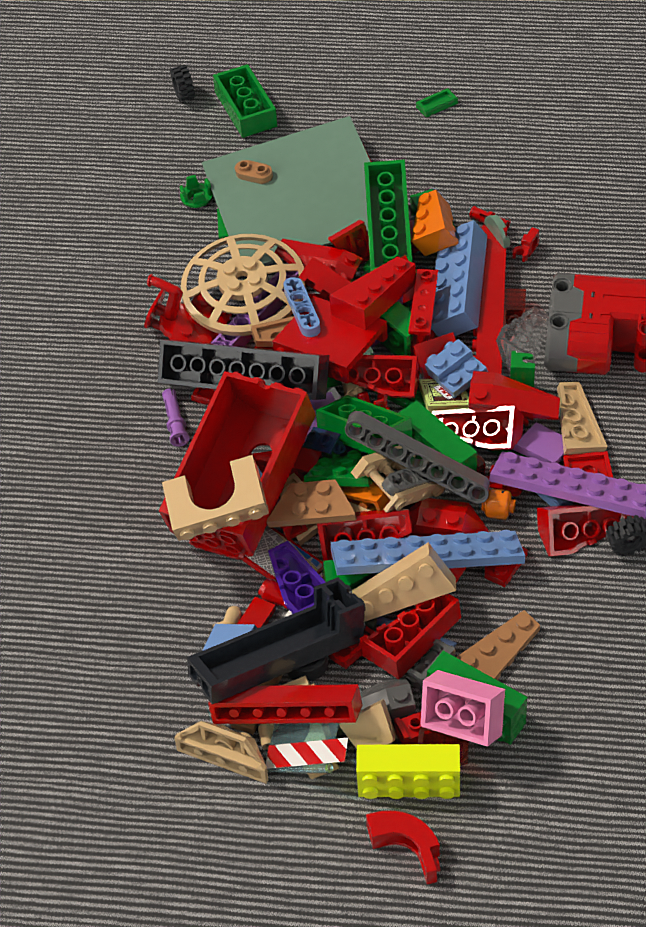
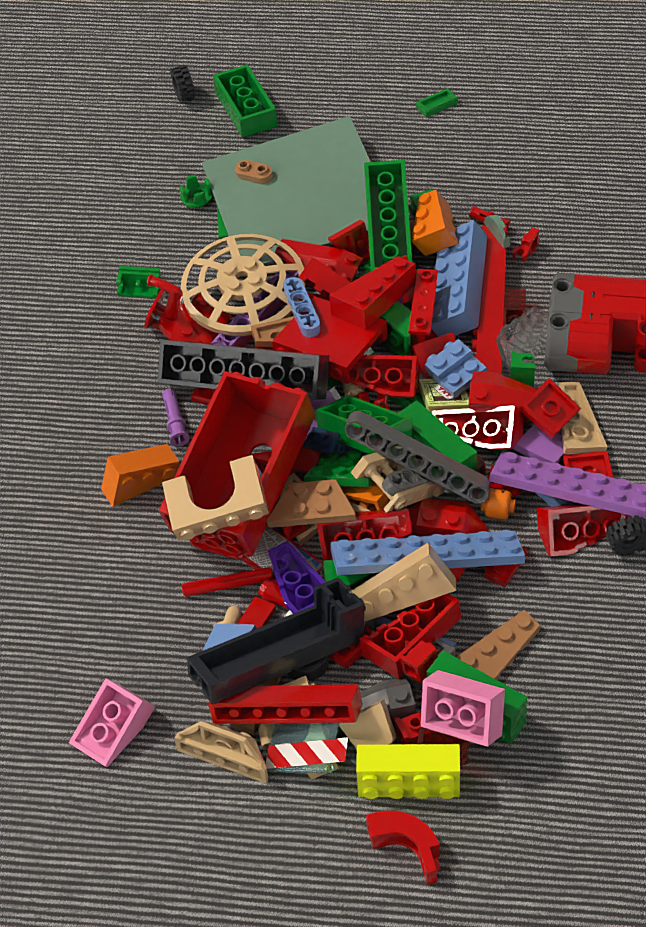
(111, 722): none -> bright pink slope
(133, 282): none -> green hinge
(137, 472): none -> orange wedge
(227, 581): none -> red axle
(419, 660): none -> red brick
(549, 408): none -> red tile

